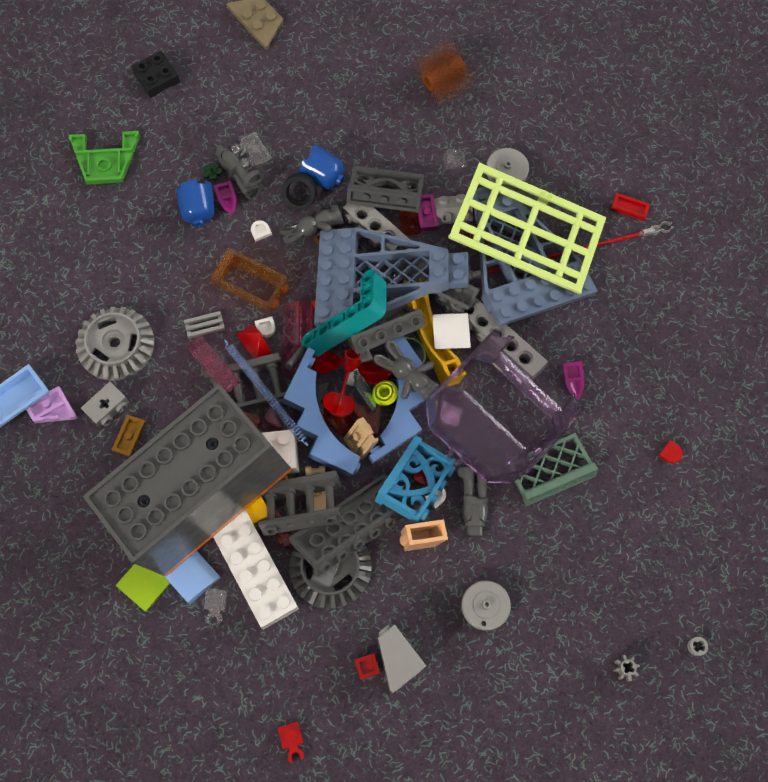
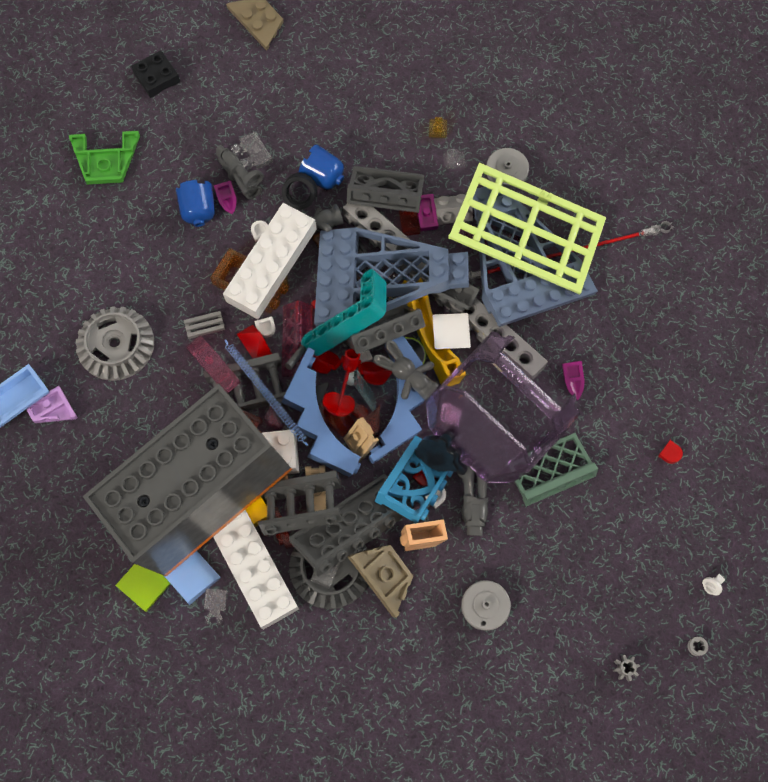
(95, 406): light grey brick -> none
(129, 436): pearl gold plate -> none
(212, 171): dark green plant -> none
(270, 261): none -> white brick
(290, 738): red plate -> none
(367, 666): red plate -> none
(384, 574): none -> dark tan wing
(386, 389): neon yellow cone -> none
(398, 658): light grey slope -> none
(438, 128): none -> clear yellow tile
(439, 453): none -> black tile
(444, 72): dark orange piece -> none
(630, 206): red tile -> none
(713, 585): none -> white plate

